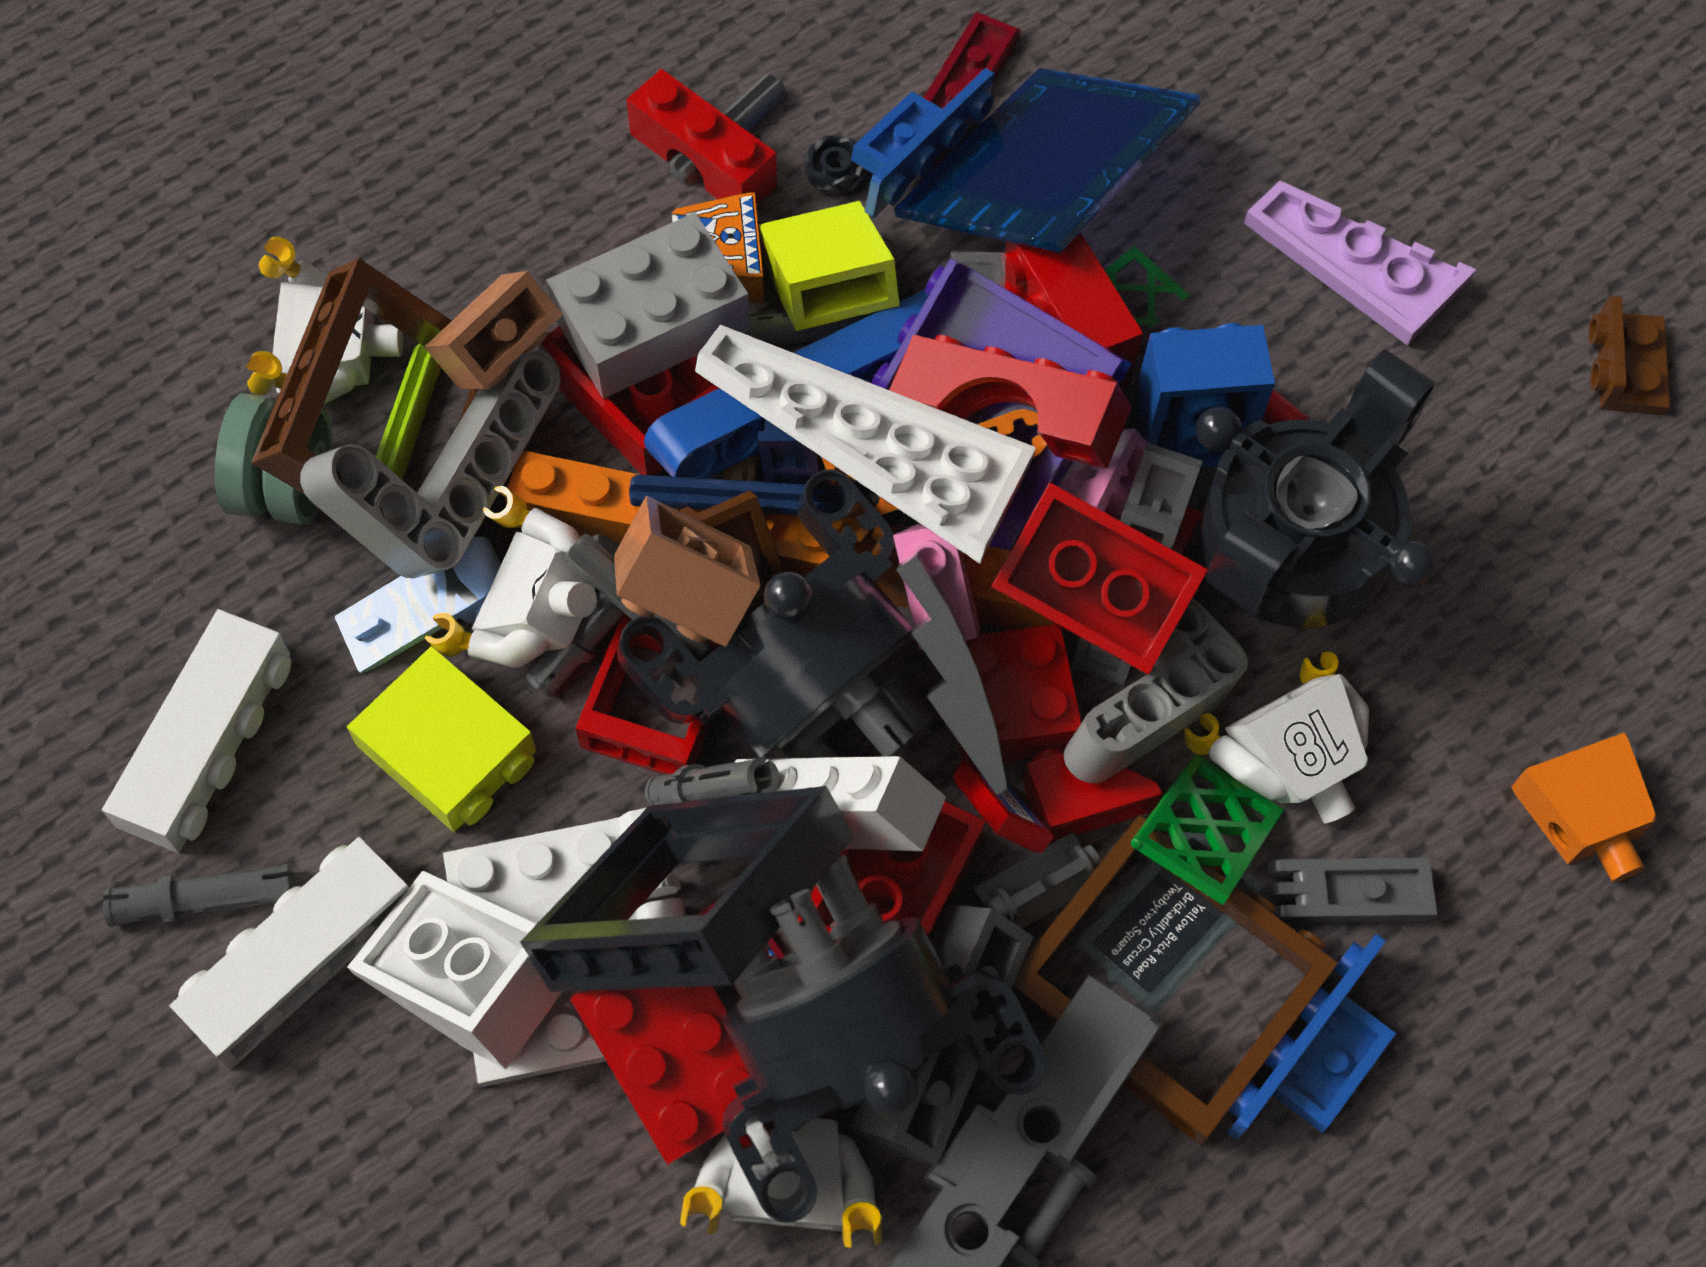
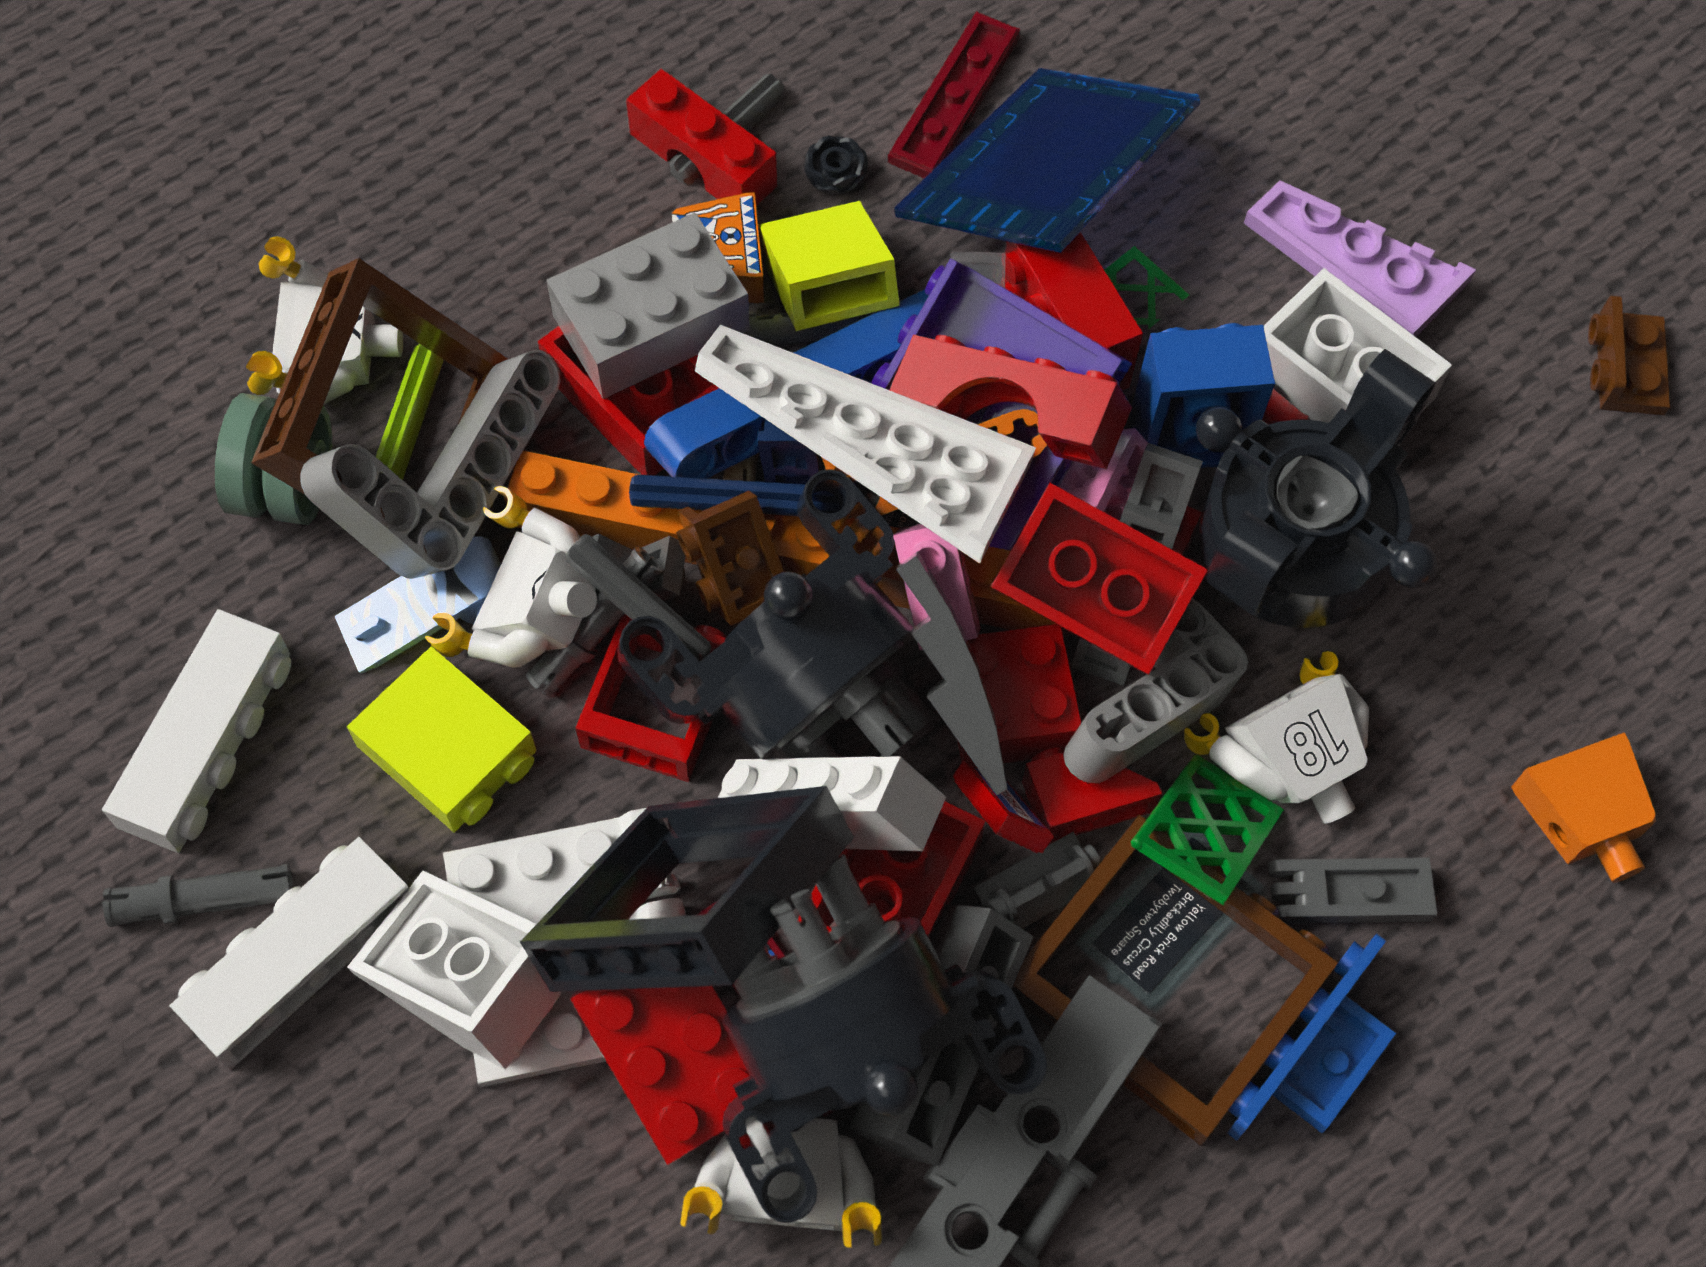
(494, 331): nougat brick -> none
(685, 573): nougat brick -> none
(725, 780): dark grey pin -> none
(914, 136): blue bracket -> none
(1330, 339): none -> white brick

